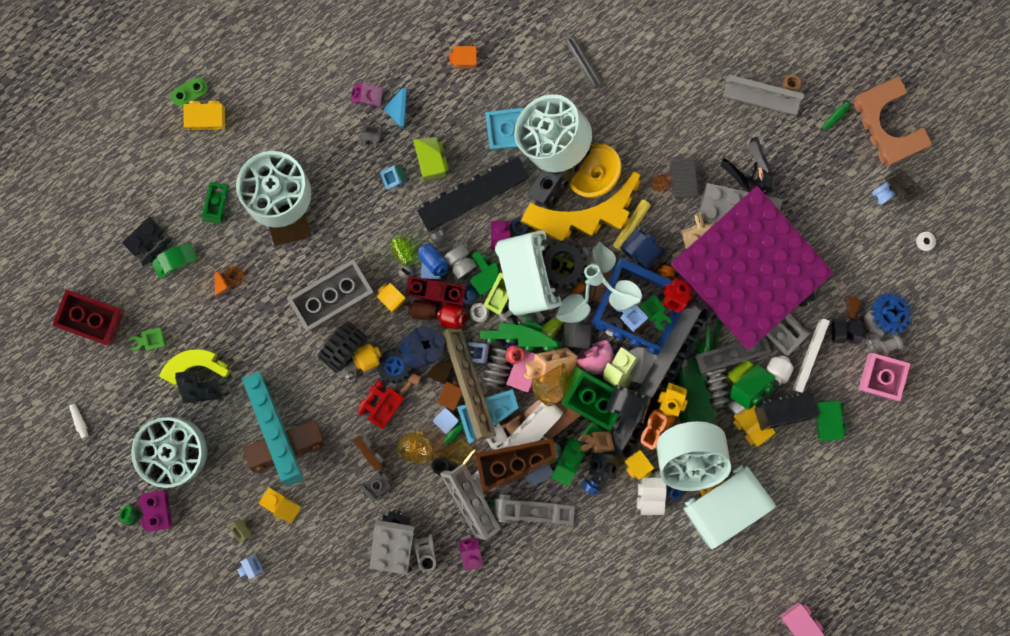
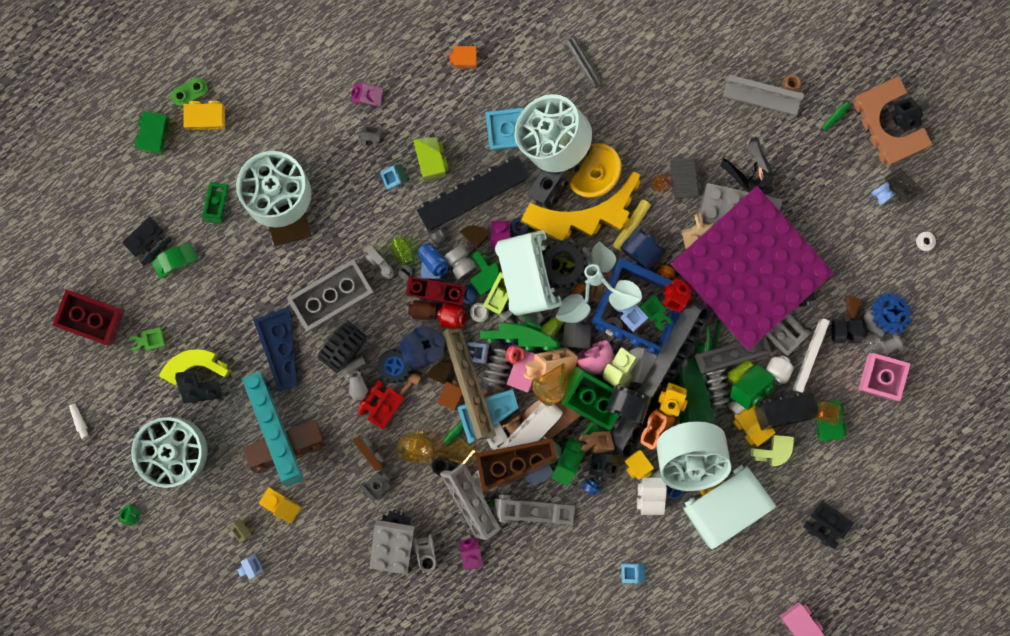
(152, 133): none -> green brick
(158, 510): magenta brick -> none
(221, 285): orange slope -> none
(233, 269): clear orange plate -> none
(278, 344): none -> dark blue wing
(357, 386): none -> light grey cone
(366, 357): yellow head -> none
(376, 260): none -> light grey plate
(391, 297): yellow slope -> none
(397, 108): dark azure slope -> none
(445, 420): light blue slope -> none
(475, 235): none -> dark brown brick
(633, 572): none -> dark azure slope
(779, 452): none -> yellowish green brick
(828, 413): none -> clear orange plate
(831, 519): none -> black plate
(910, 117): none -> black brick

